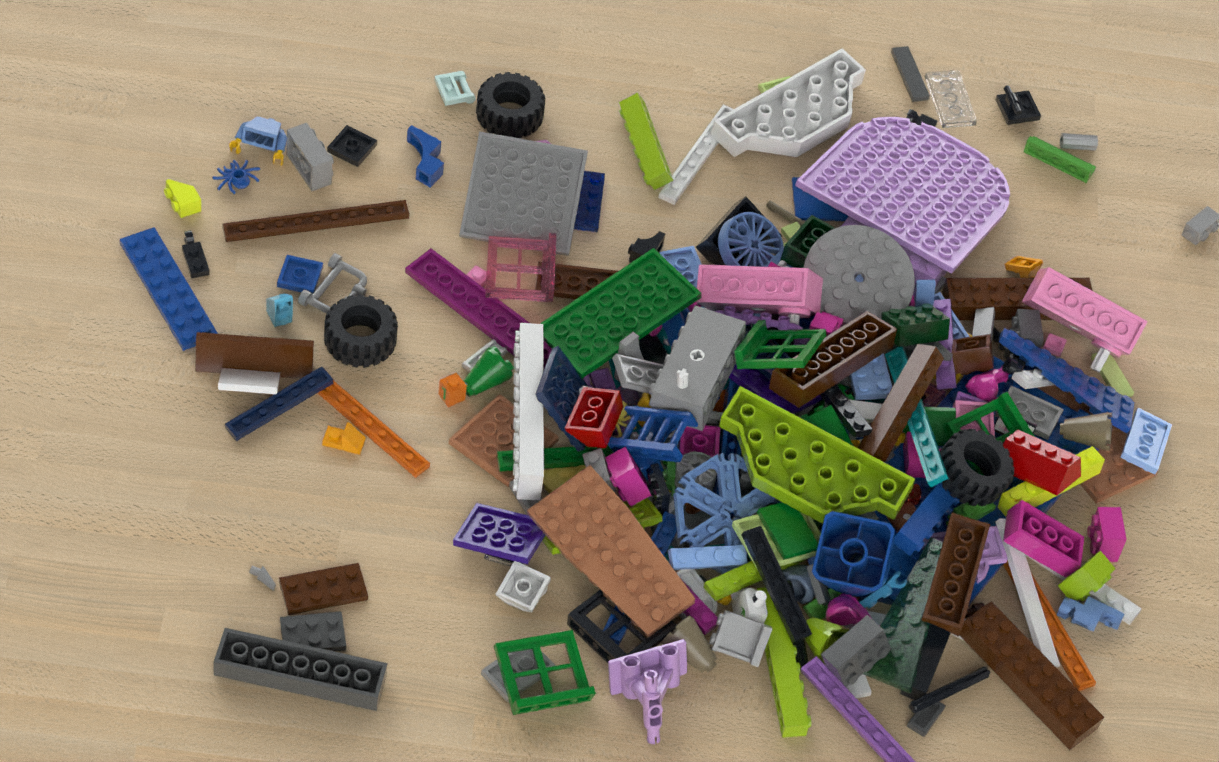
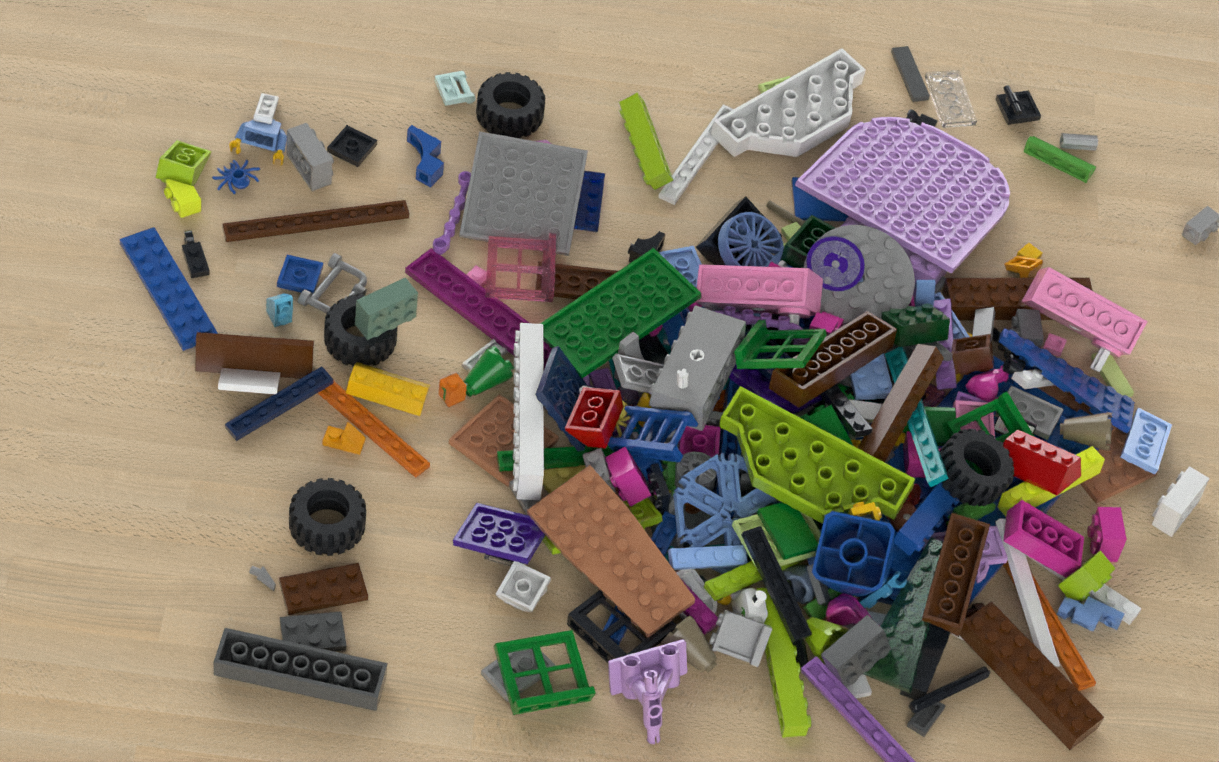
(182, 163): none -> lime slope
(266, 108): none -> white tile
(327, 537): none -> black tyre
(386, 308): none -> sand green brick
(387, 389): none -> yellow slope
(442, 244): none -> medium lavender bar
(836, 262): none -> dark purple piece
(861, 509): none -> yellow bracket
(1030, 251): none -> yellow tile
(1179, 501): none -> white brick

